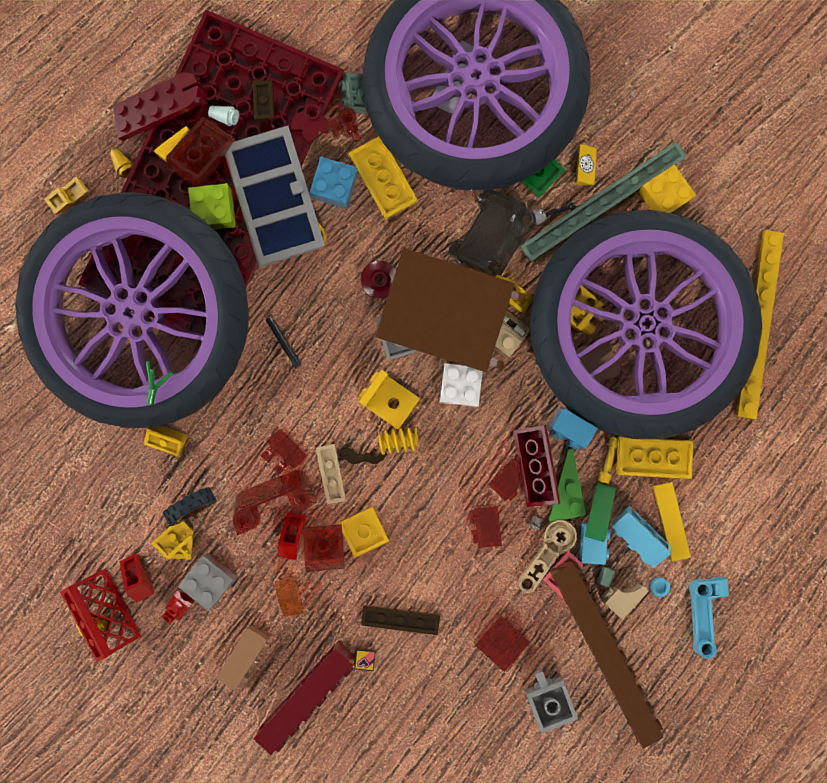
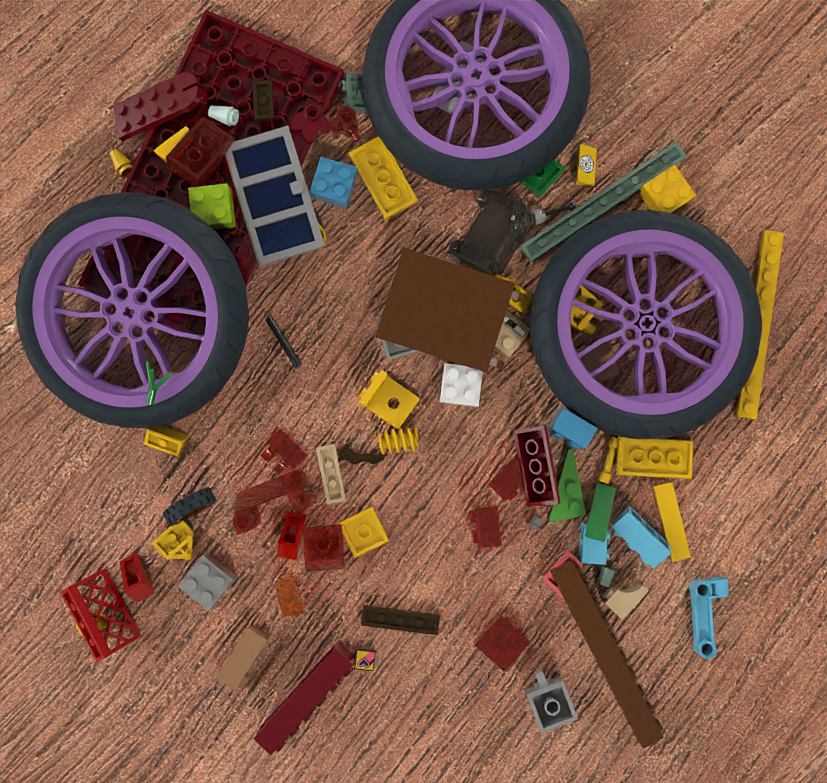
(66, 197): yellow slope -> none
(177, 607): red hips -> none
(377, 270): dark red dish -> none
(549, 551): tan beam -> none
(659, 587): medium azure tile -> none

